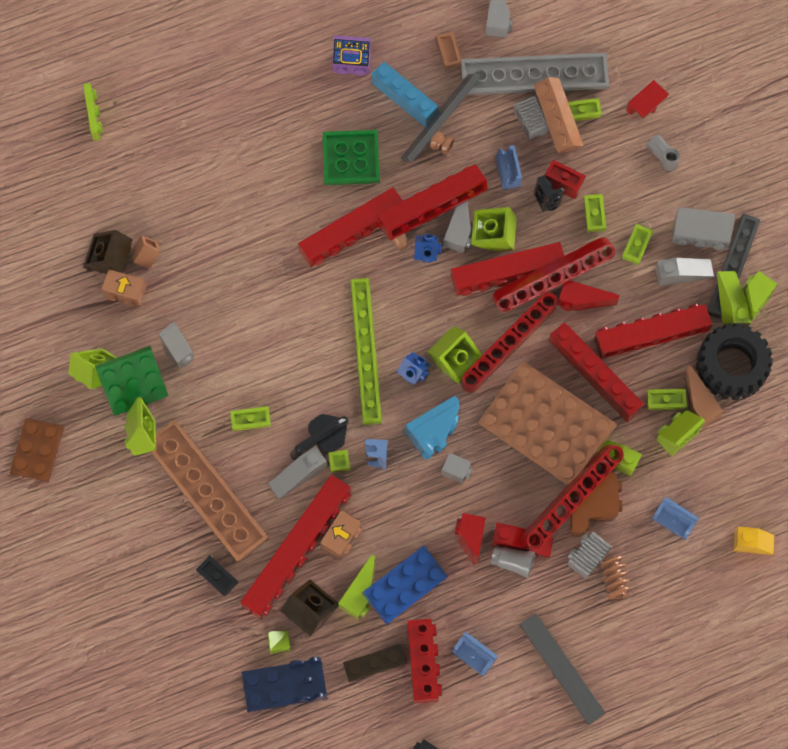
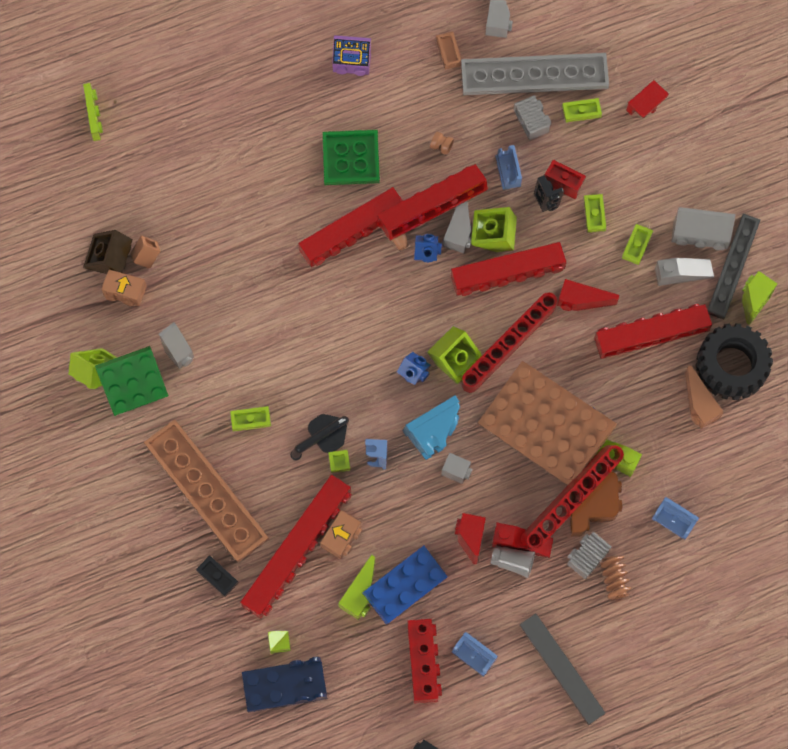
(37, 450): dark orange plate -> none
(140, 429): lime slope -> none
(298, 472): light grey slope -> none
(309, 607): dark brown slope -> none
(366, 351): lime tile -> none
(374, 663): dark brown plate -> none
(404, 93): dark azure brick -> none
(440, 117): dark grey tile -> none
(558, 115): nougat brick -> none
(562, 275): red beam -> none
(596, 372): red brick -> none
(663, 151): light grey piece -> none
(666, 399): lime plate -> none
(680, 431): lime slope -> none
(732, 299): lime slope -> none
(753, 541): yellow slope -> none

